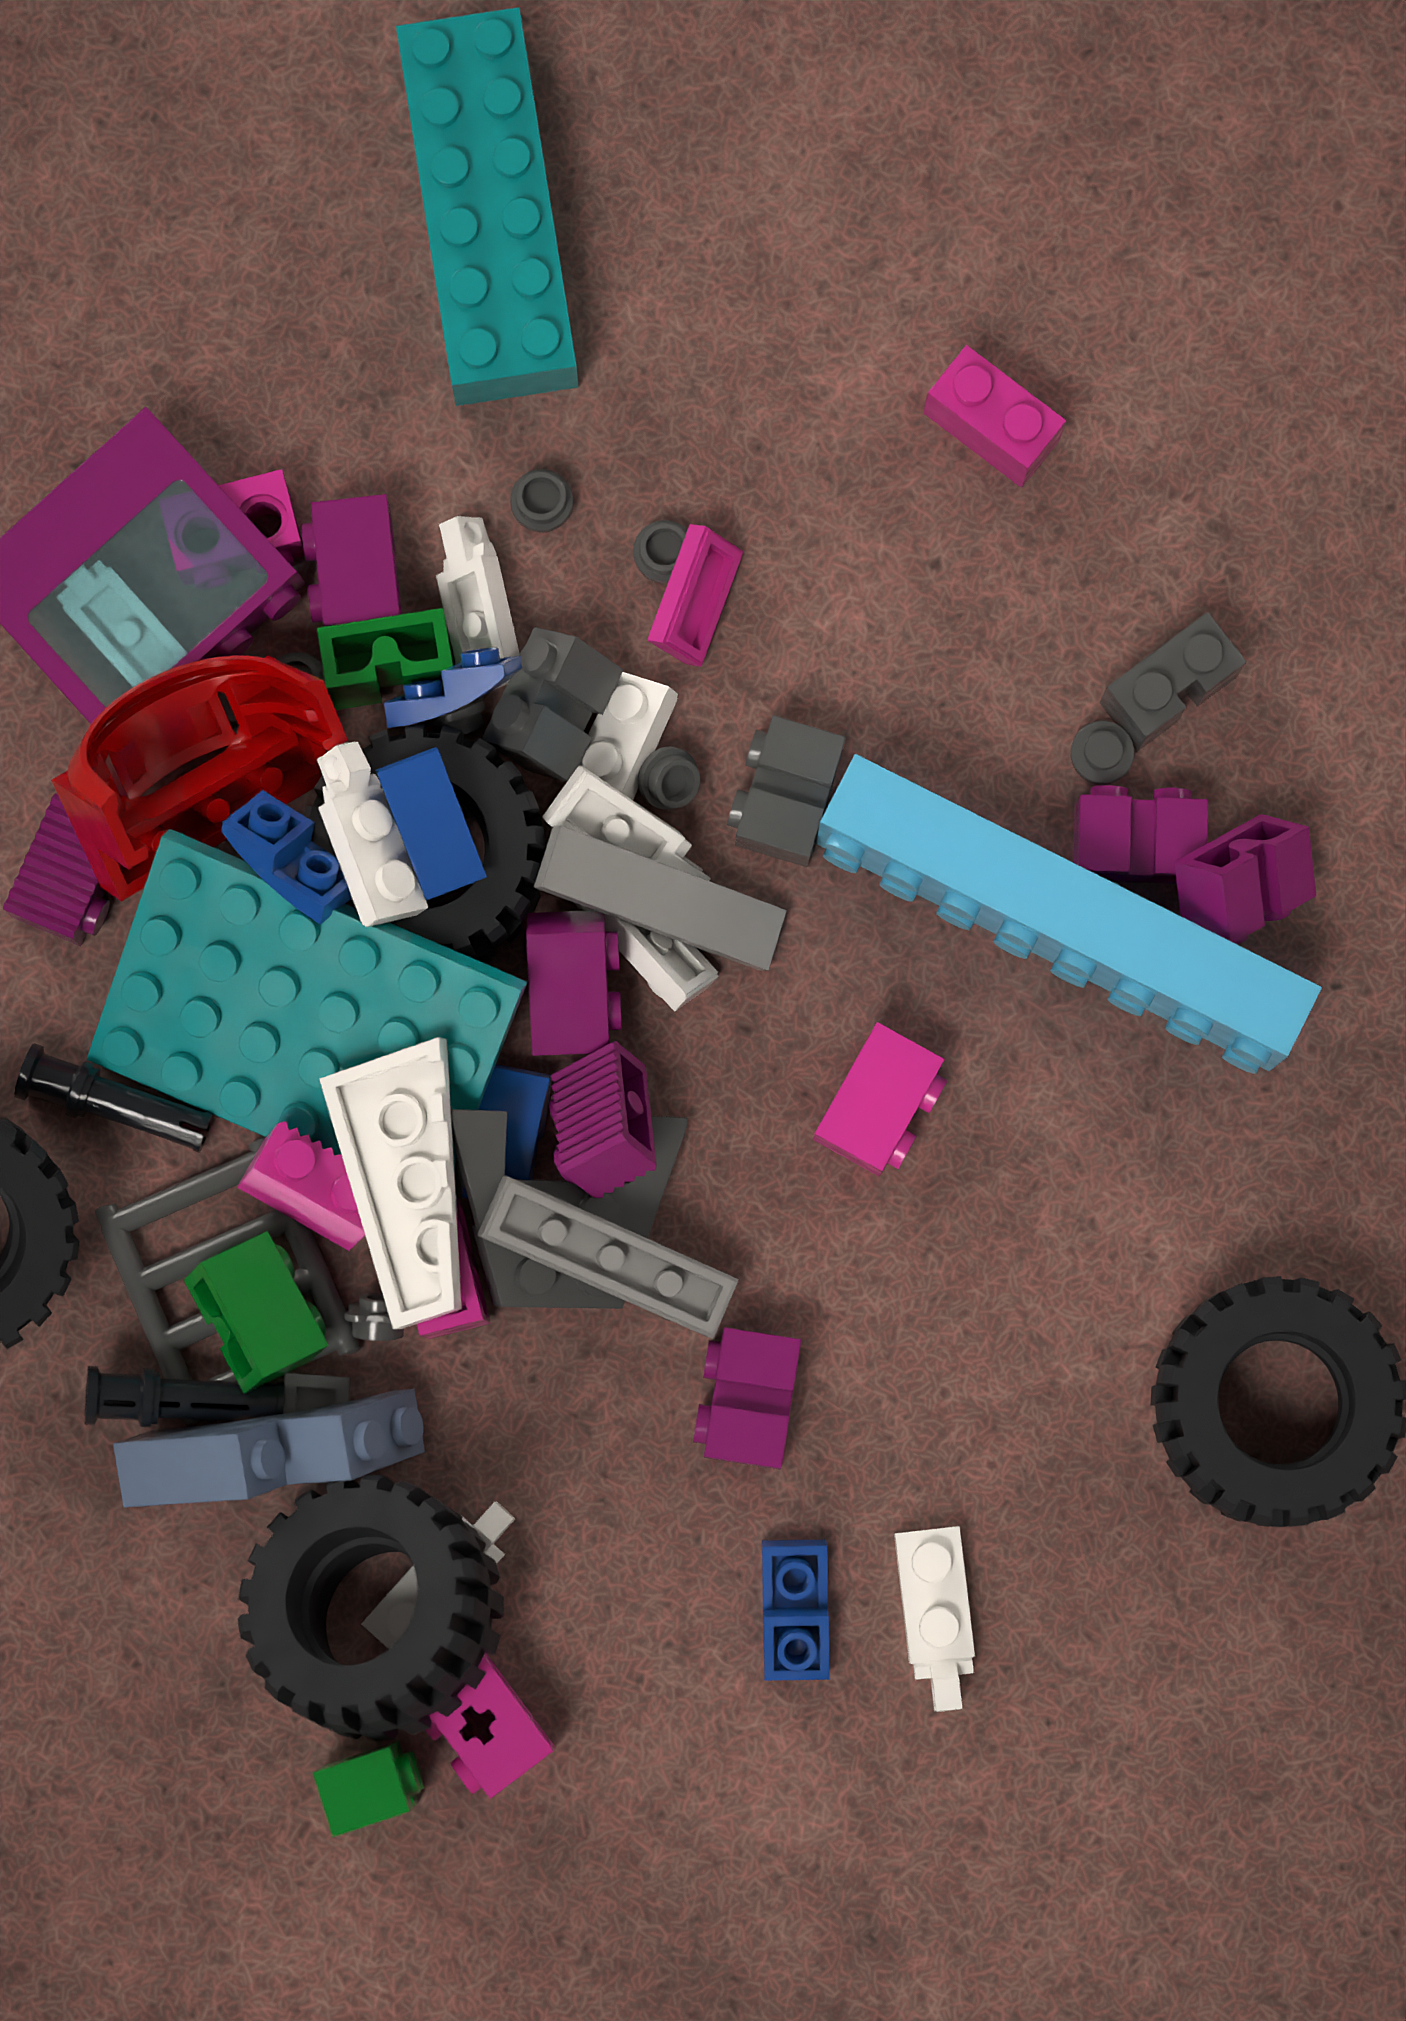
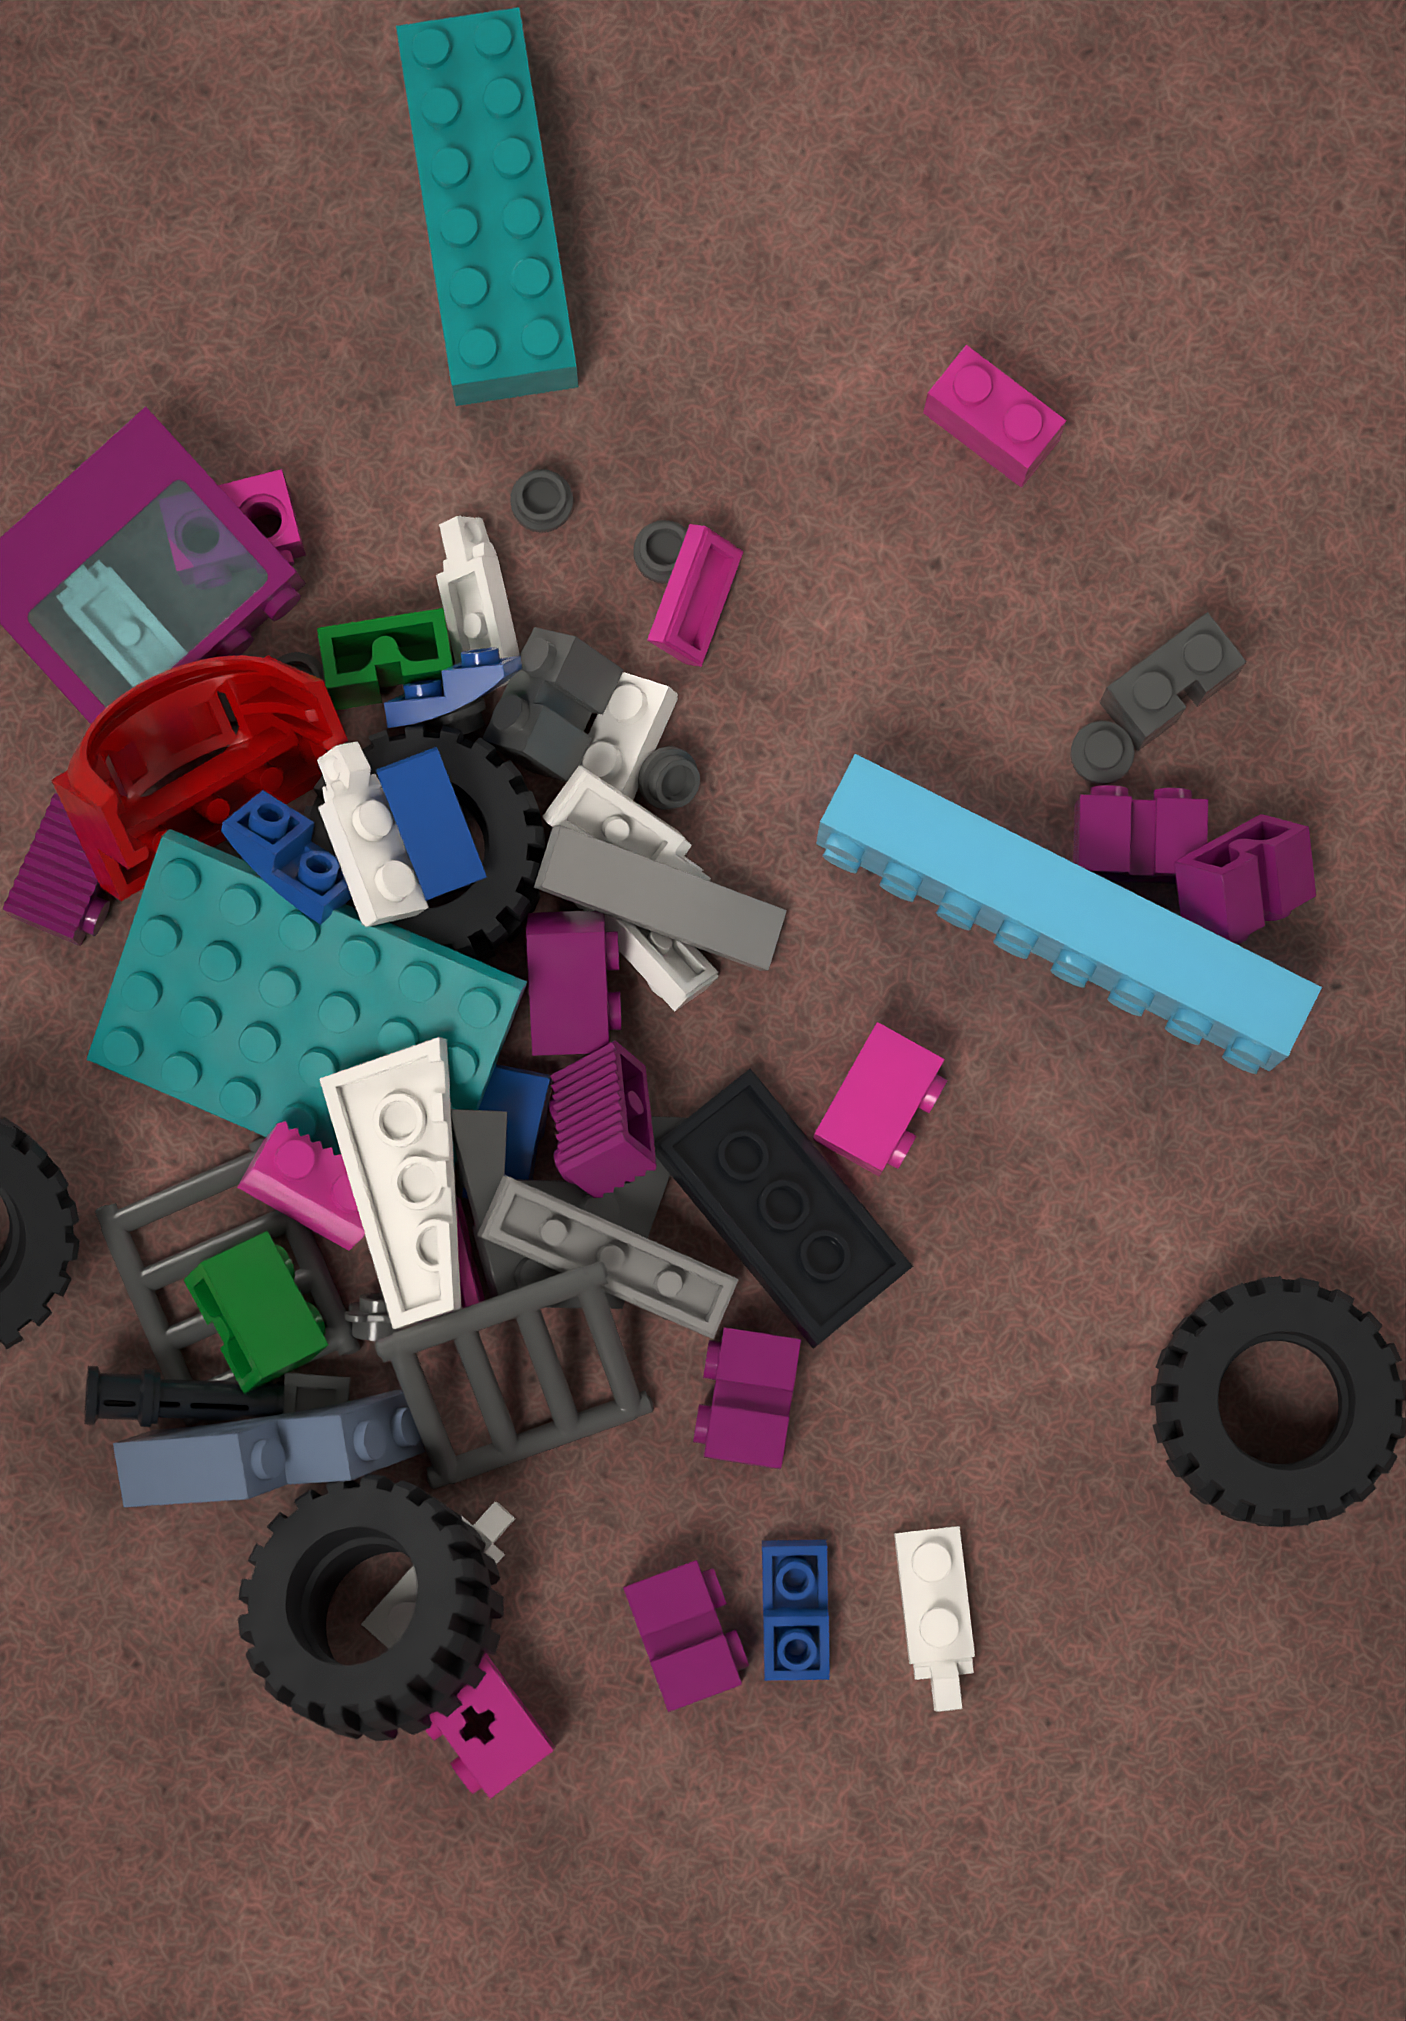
(83, 1090): black pin -> none
(354, 560): magenta brick -> none
(369, 1787): green brick -> none
(526, 1307): none -> dark grey bar
(684, 1634): none -> magenta brick
(781, 1208): none -> black tile
(788, 790): dark grey brick -> none

